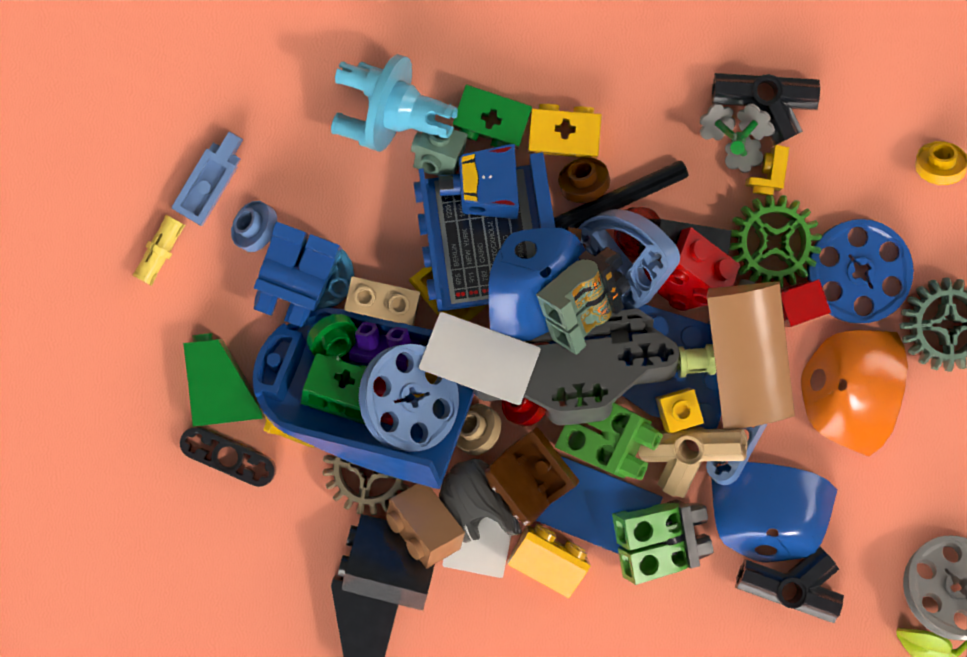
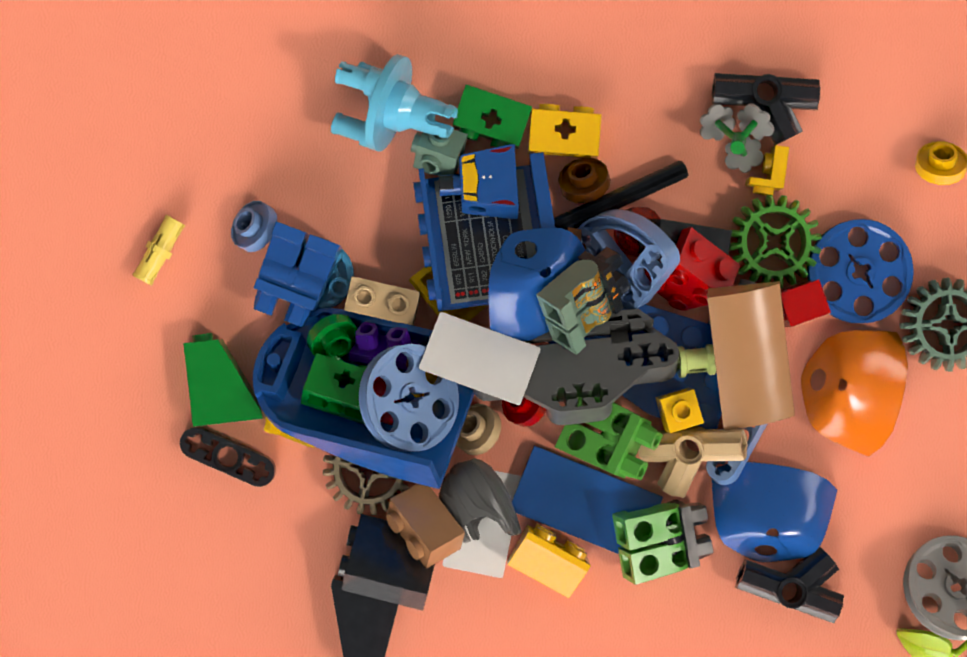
(209, 180): medium blue hinge -> none
(530, 476): reddish brown bracket -> none

